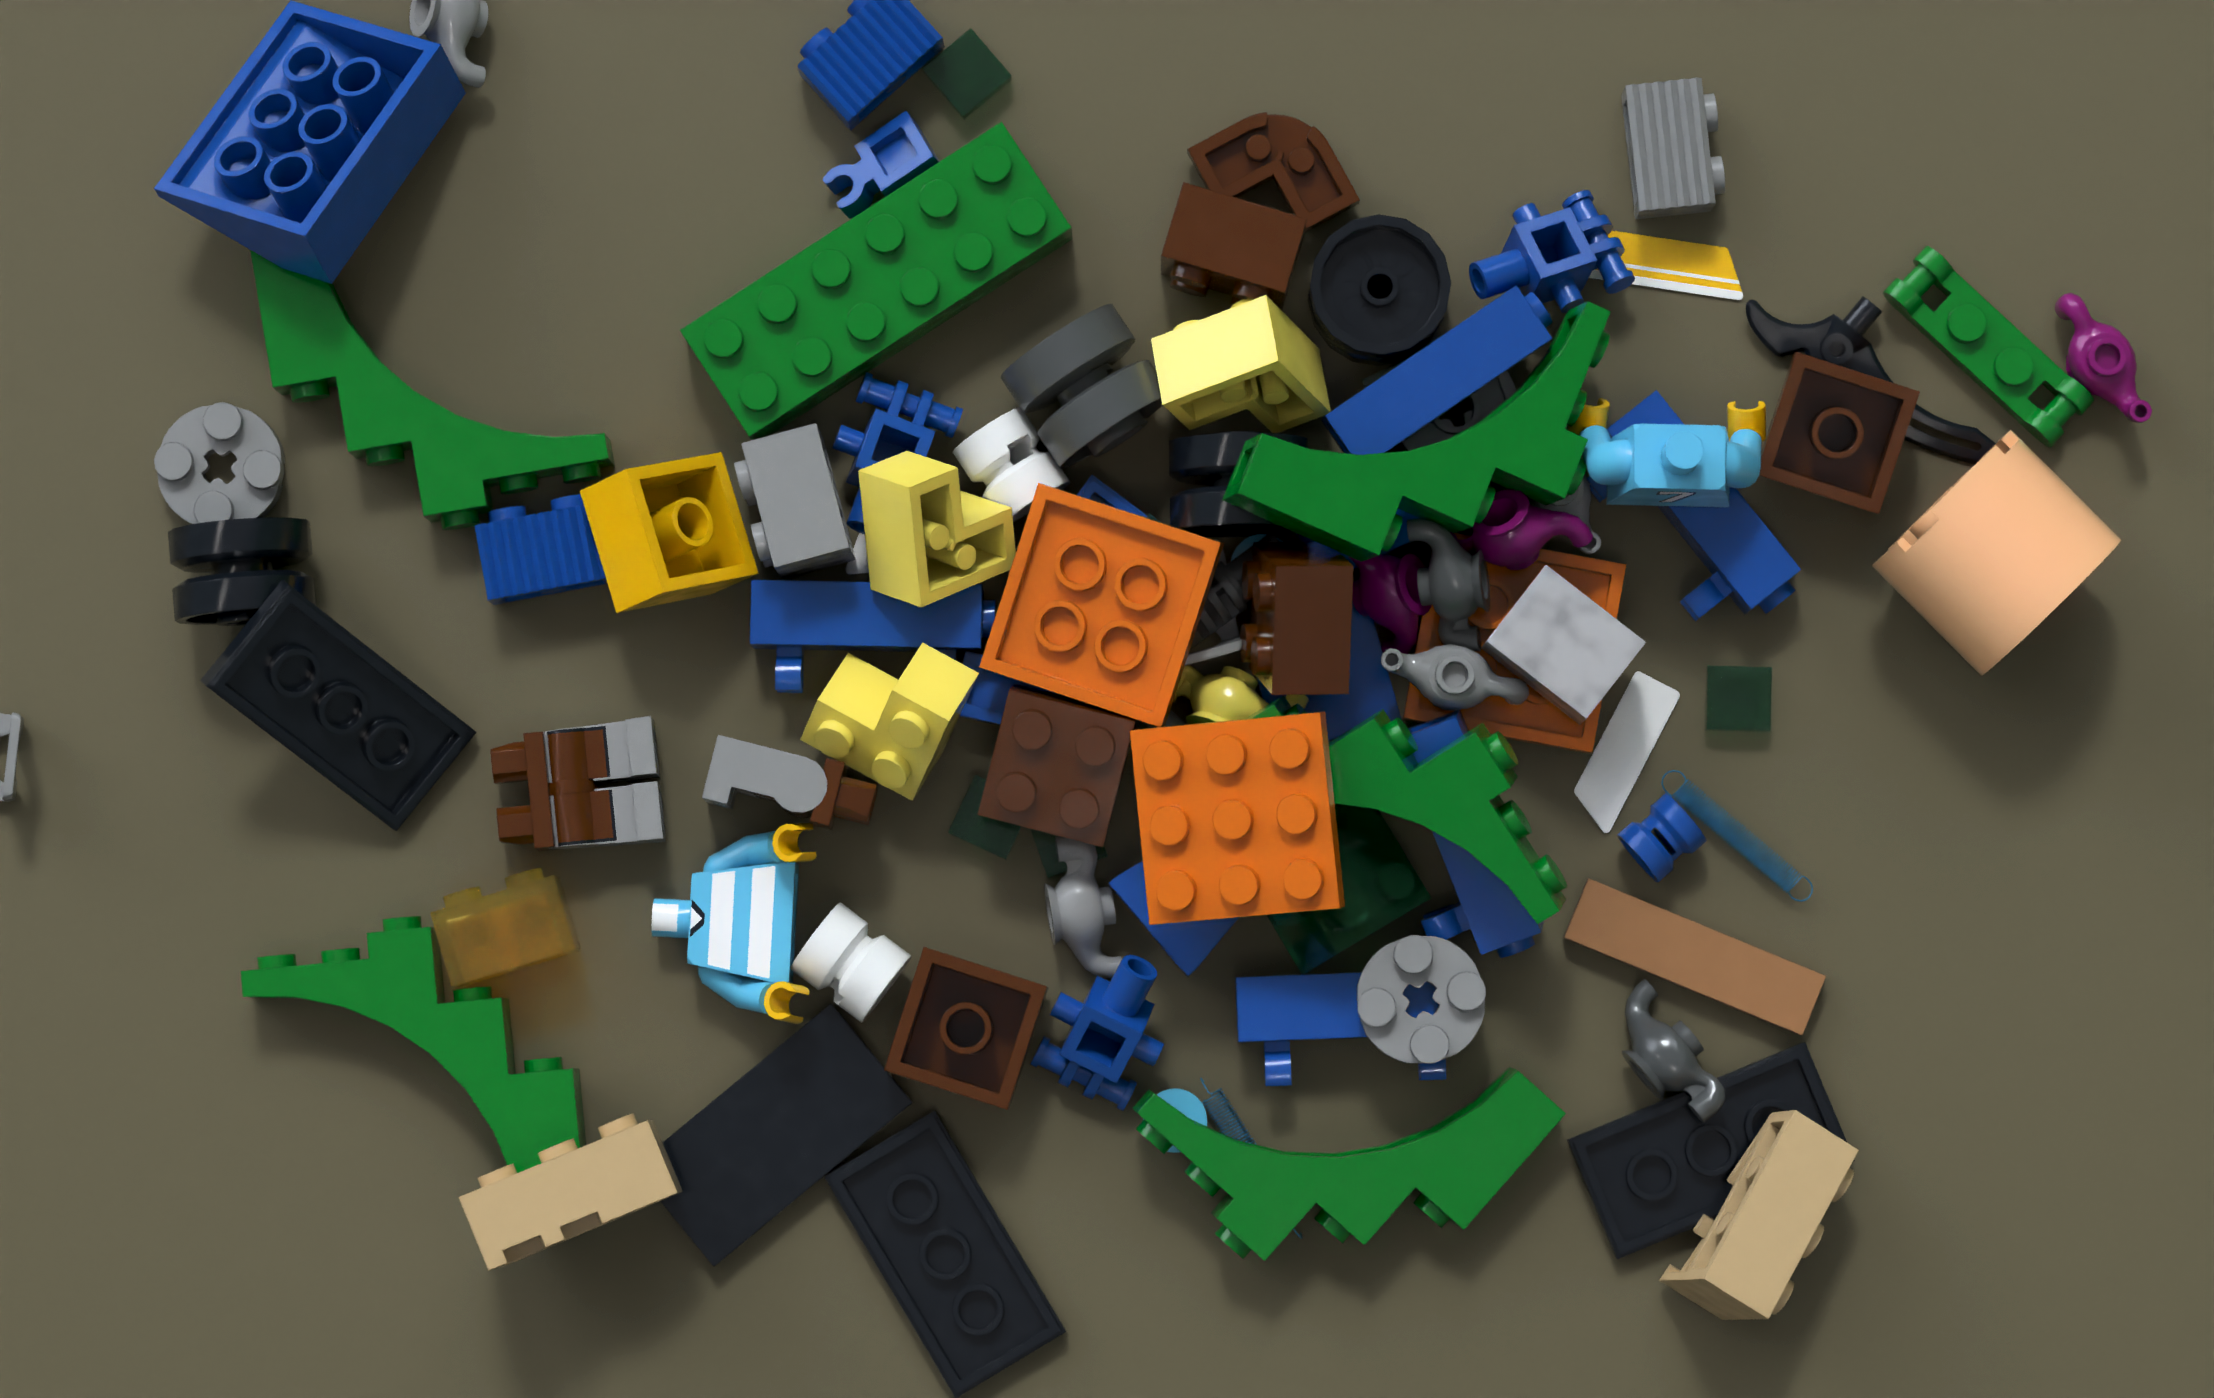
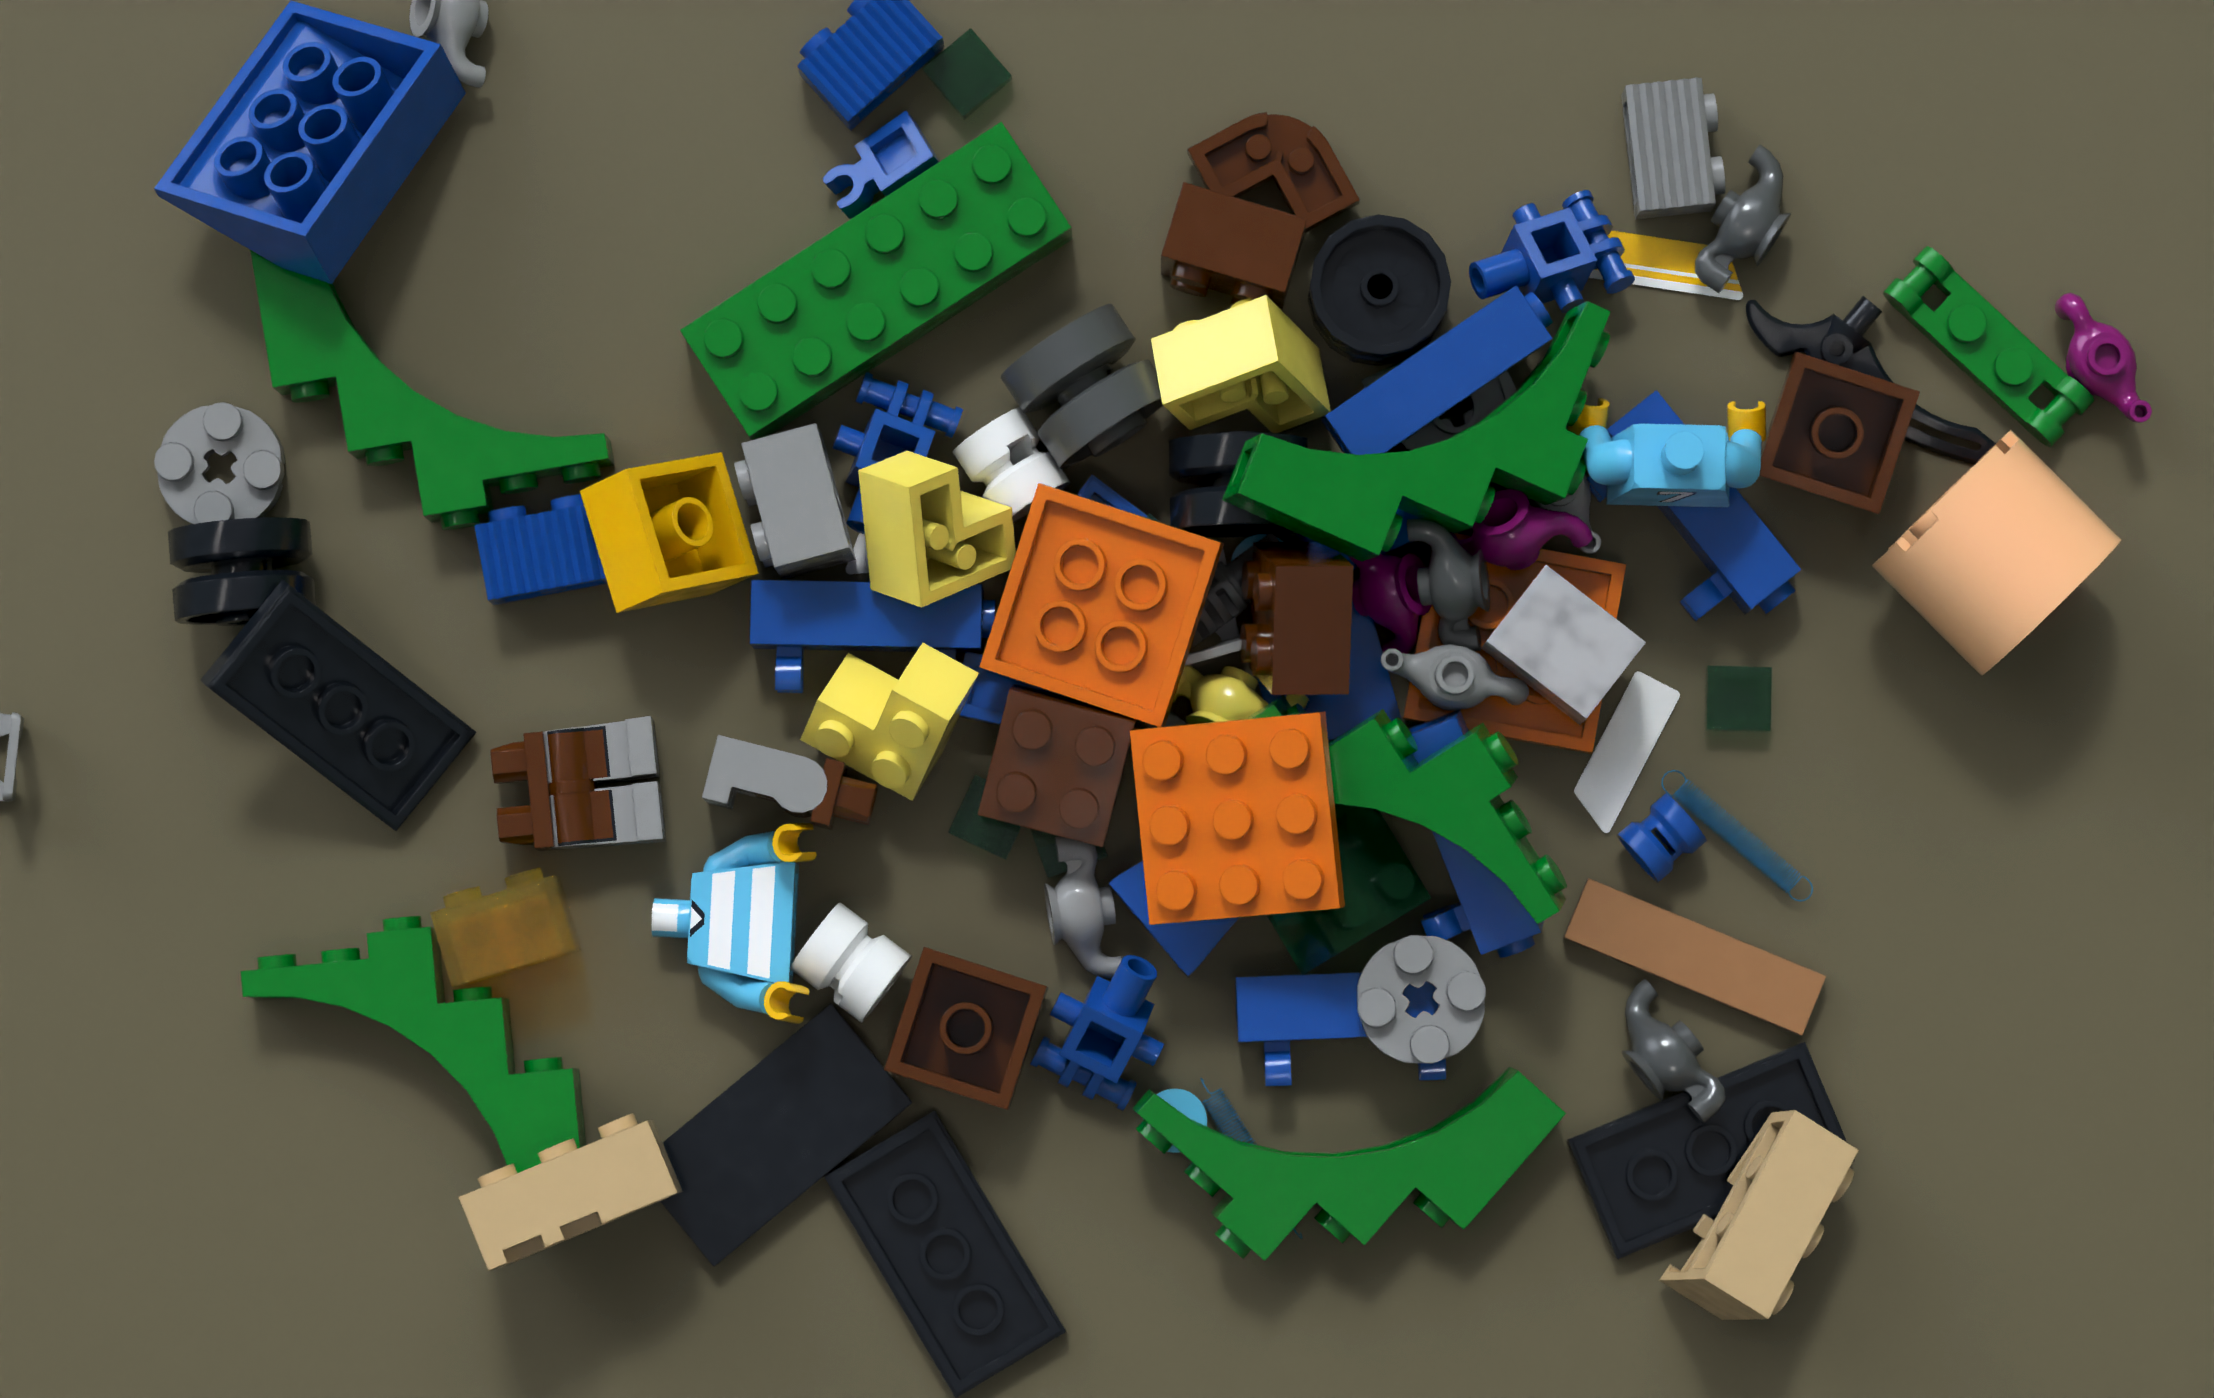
(1746, 223): none -> dark grey piece

